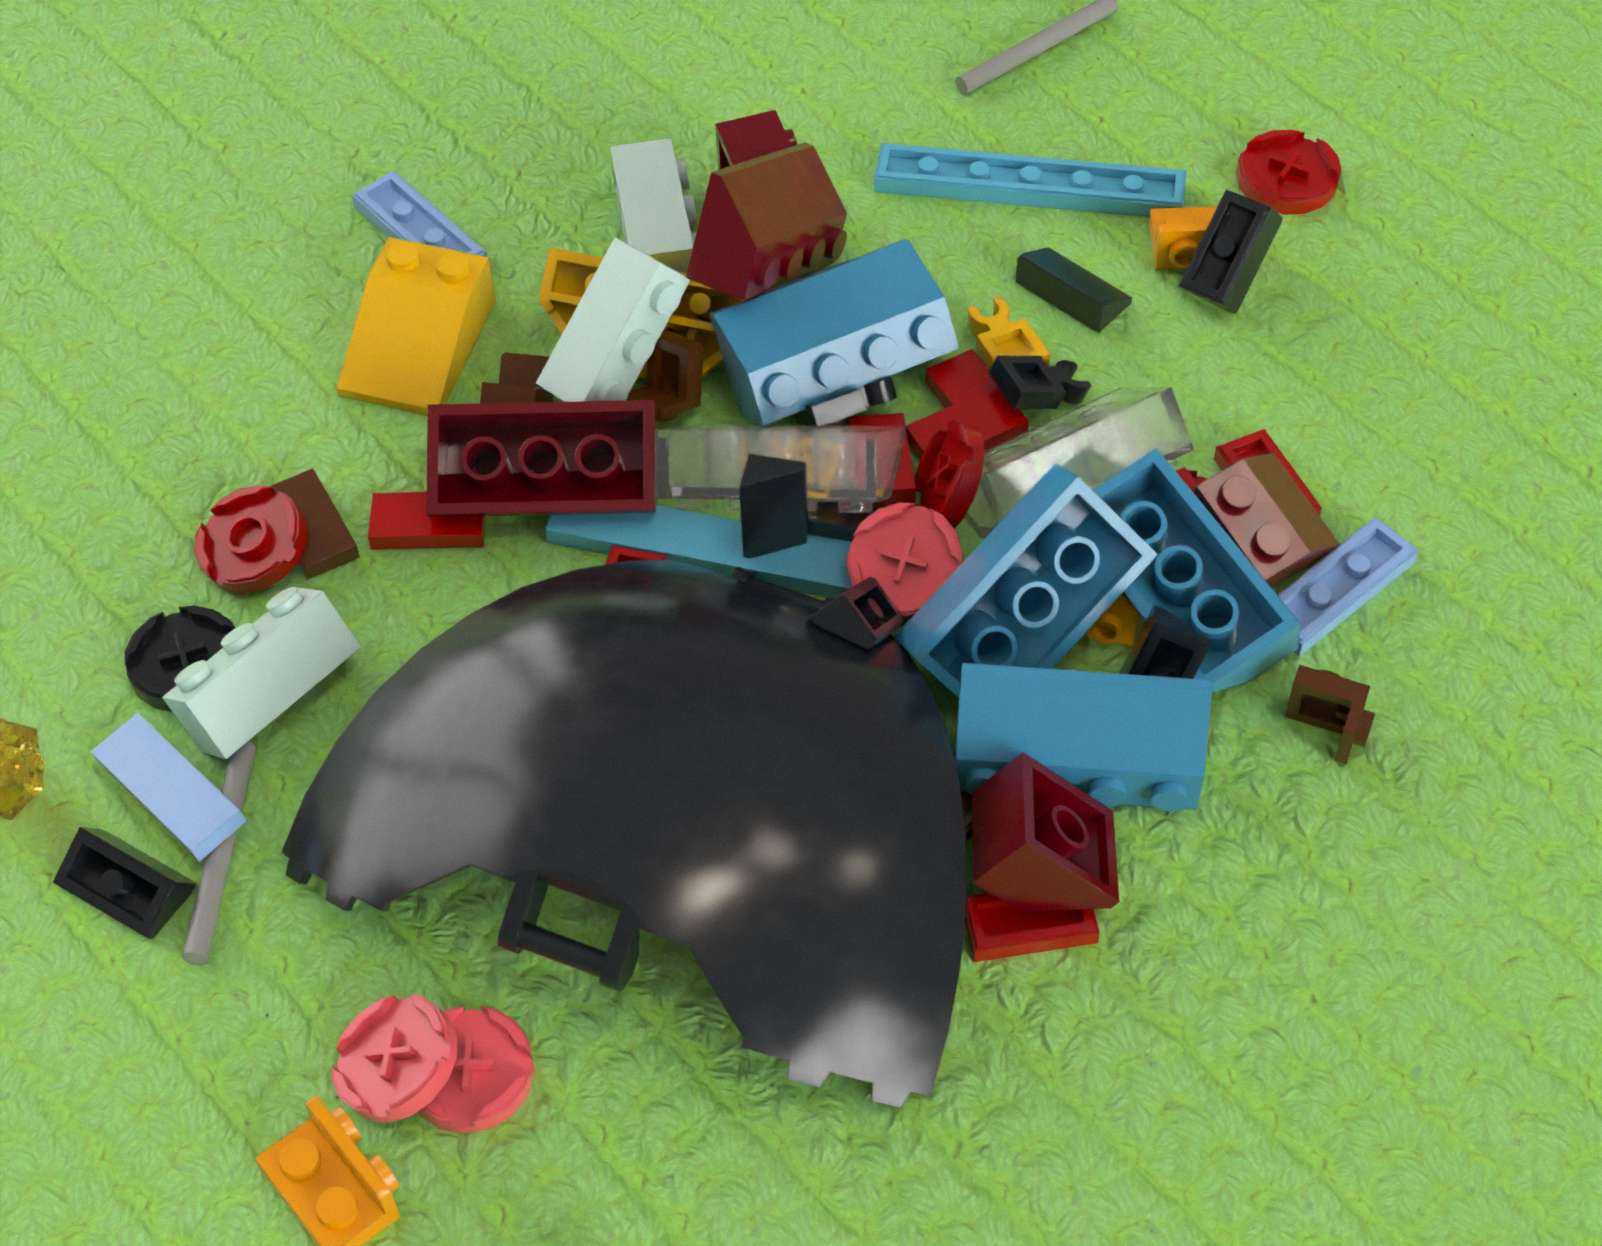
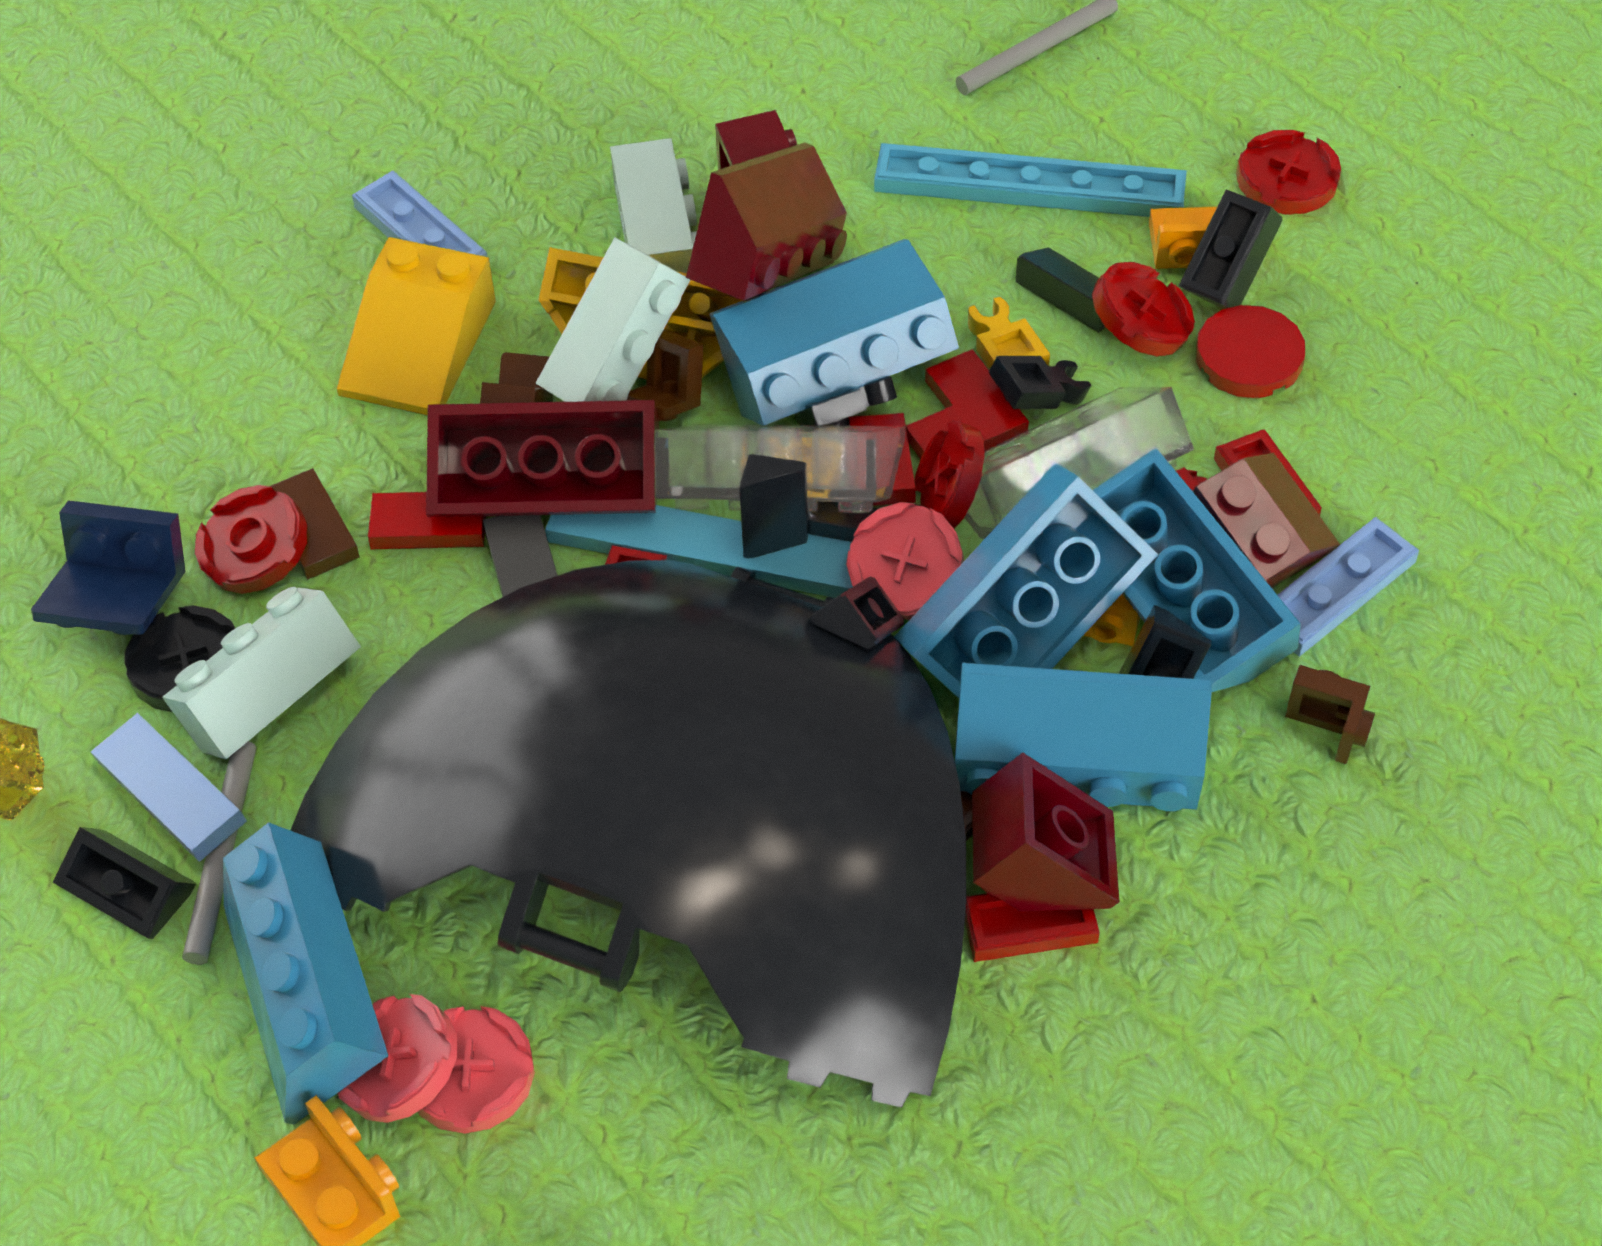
(115, 569): none -> dark blue bracket
(299, 967): none -> dark azure slope
(519, 551): none -> dark grey tile
(1143, 309): none -> red tile
(1250, 351): none -> red tile

